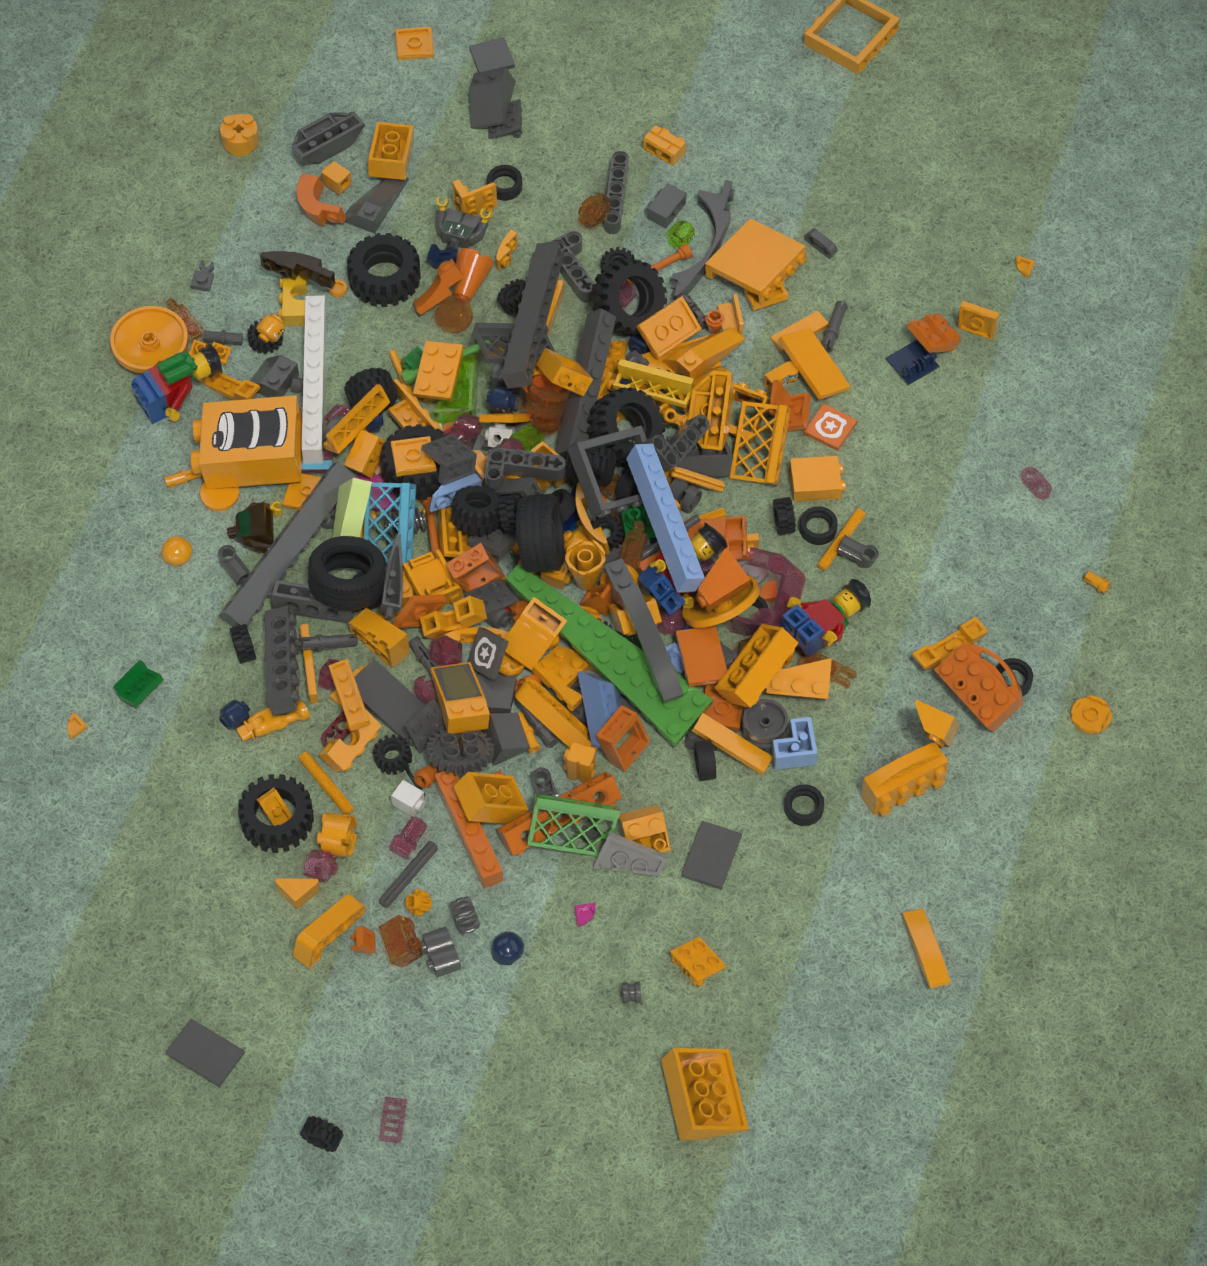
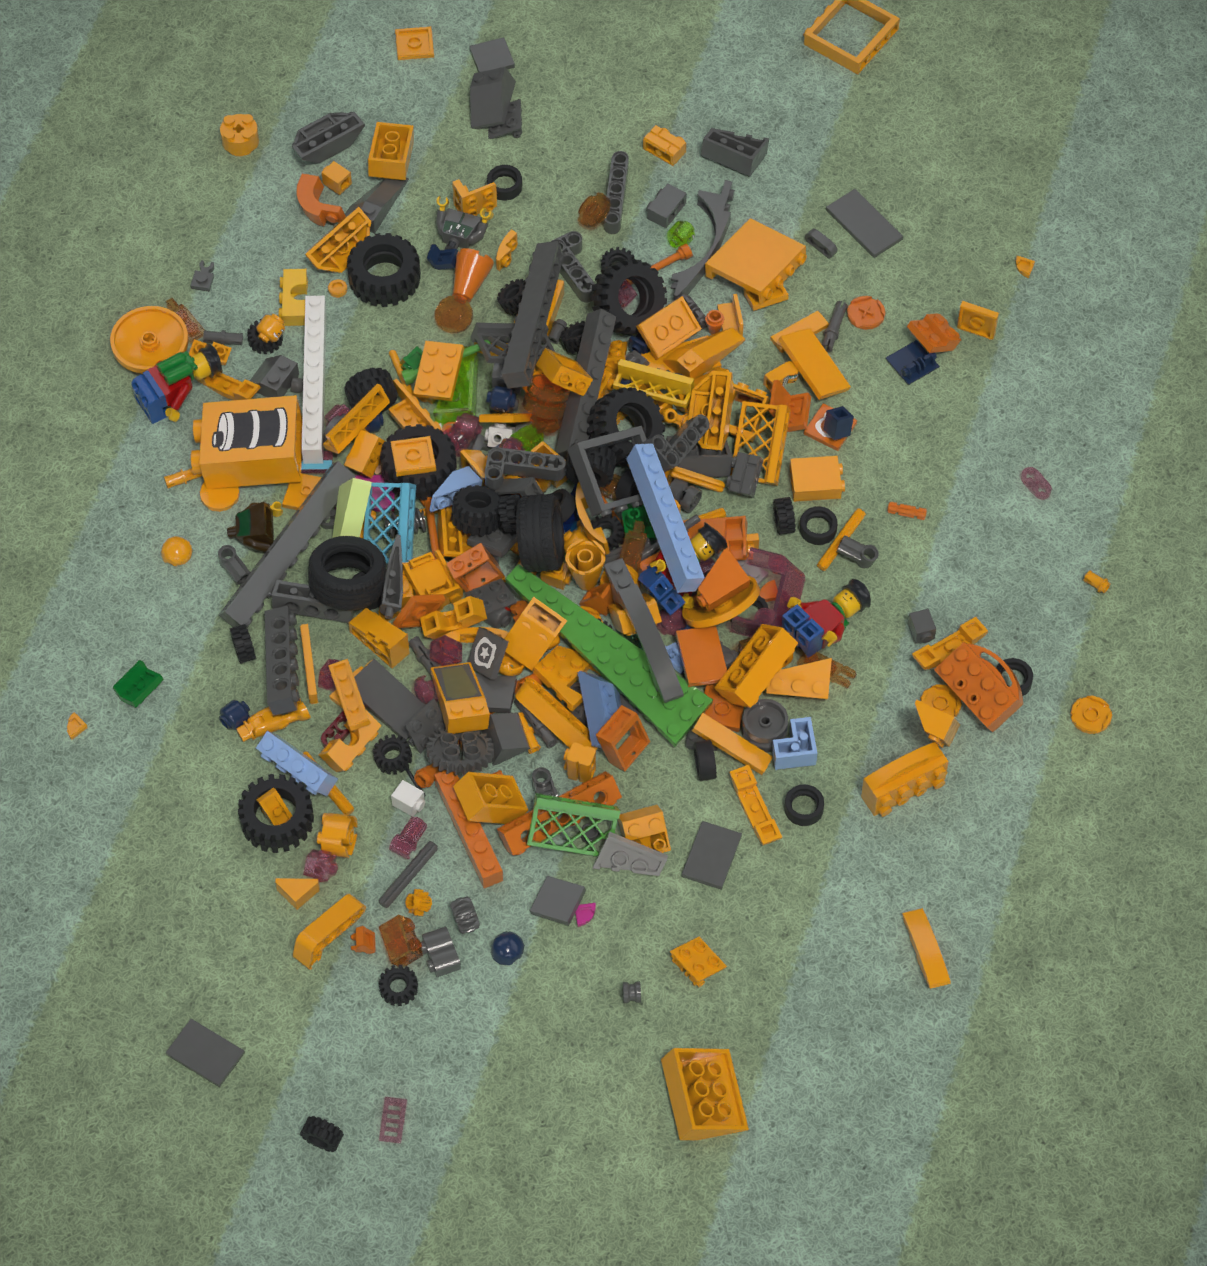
(294, 264): dark brown slope -> none
(295, 762): none -> light blue brick
(318, 641): dark grey pin -> none
(334, 248): none -> light orange wedge
(398, 973): none -> black tyre
(439, 290): orange slope -> none
(453, 456): dark grey bracket -> none
(558, 327): none -> dark grey pin
(558, 900): none -> dark grey tile
(572, 337): none -> black tyre
(734, 151): none -> dark grey wedge
(745, 474): none -> dark grey brick
(754, 806): none -> light orange slope
(838, 423): none -> dark blue brick
(864, 223): none -> dark grey tile
(866, 312): none -> orange tile
(907, 510): none -> orange axle
(922, 626): none -> dark grey brick
(952, 704): none -> light orange tile

